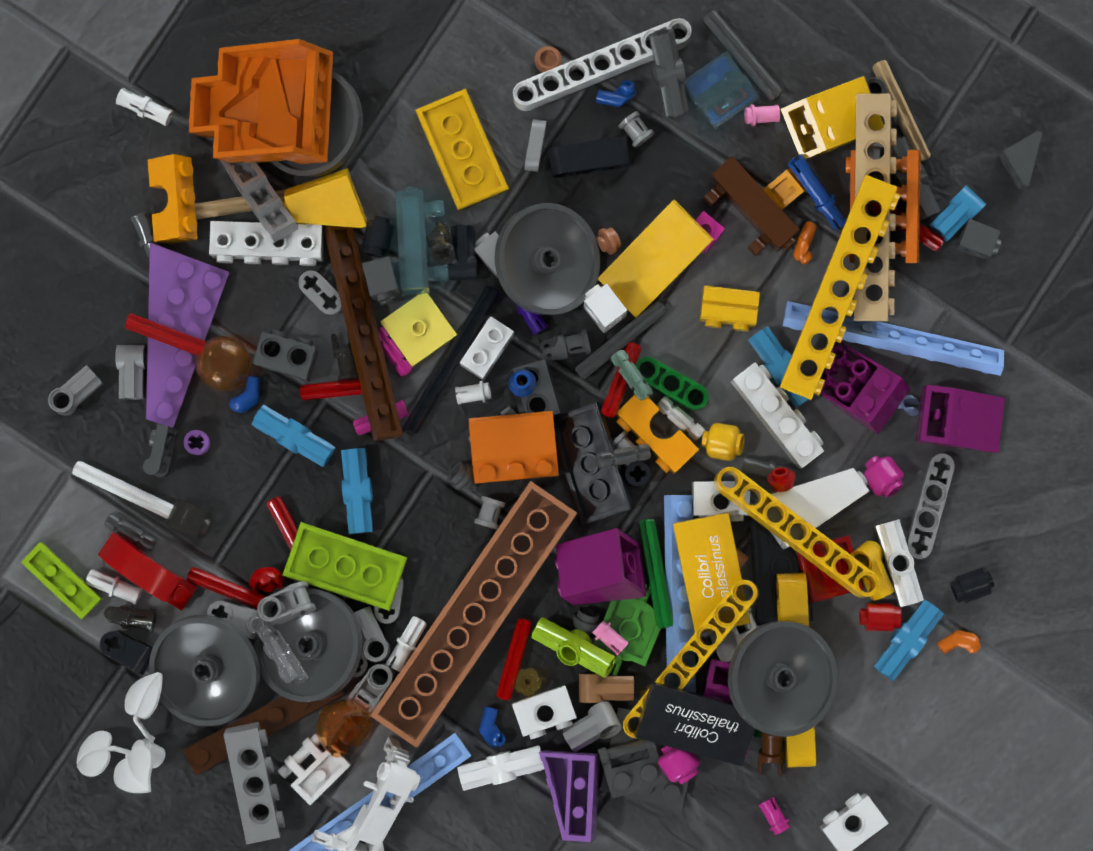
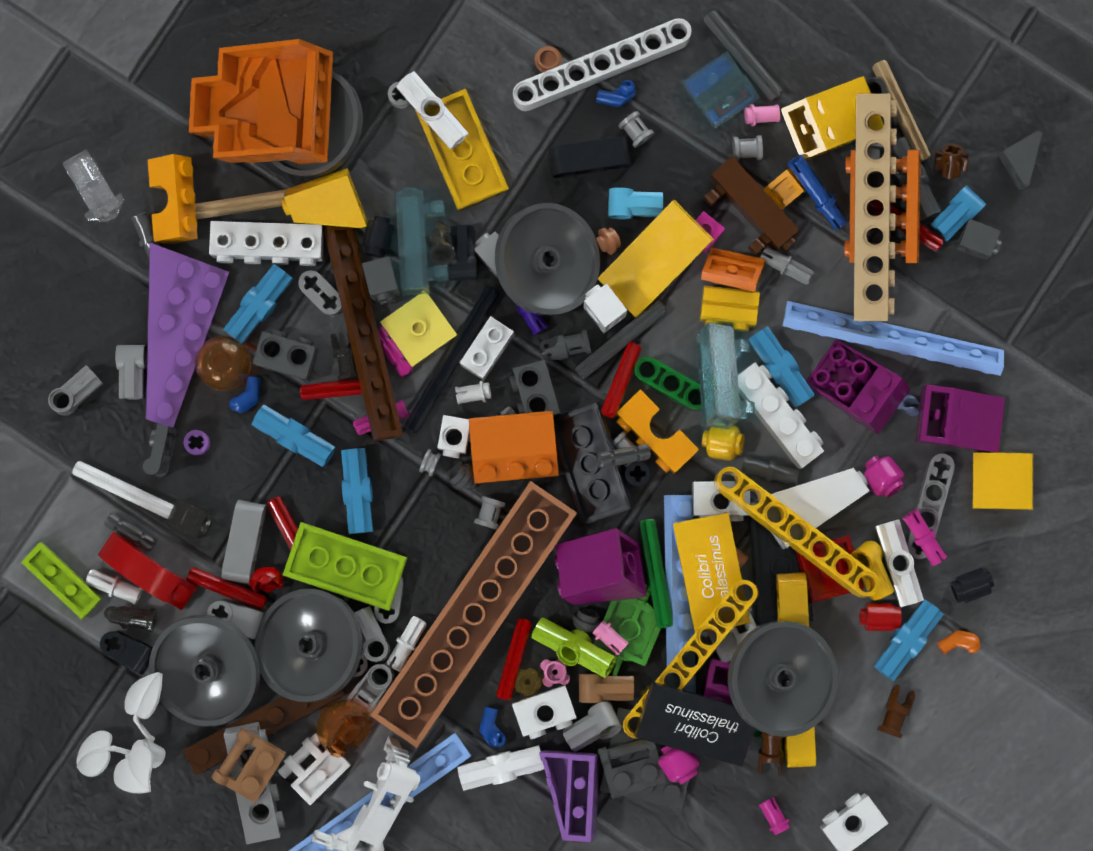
(93, 187): none -> clear piece
(144, 107): white pin -> none
(164, 334): red axle -> none
(243, 541): none -> light grey beam
(256, 770): none -> medium nougat plate
(258, 304): none -> dark azure piece
(261, 199): light grey slope -> none
(278, 650): clear plate -> none
(291, 603): light grey piece -> none
(391, 95): none -> light grey bush
(420, 98): none -> white piece
(430, 462): none -> light grey bush
(453, 423): none -> white brick
(528, 388): blue cone -> none
(535, 145): light grey beam -> none
(549, 678): none -> bright pink plate
(626, 203): none -> medium azure piece
(631, 375): sand green axle -> none
(669, 72): dark grey piece -> none
(680, 418): white axle -> none
(719, 377): none -> clear light blue brick
(733, 269): none -> orange plate
(747, 148): none -> light grey bush
(781, 479): red plate -> none
(787, 266): none -> light grey axle
(803, 243): orange arm -> none
(869, 190): yellow brick -> none
(896, 713): none -> reddish brown piece
(924, 537): none -> dark pink pin
(951, 161): none -> reddish brown gear
(1003, 481): none -> yellow slope

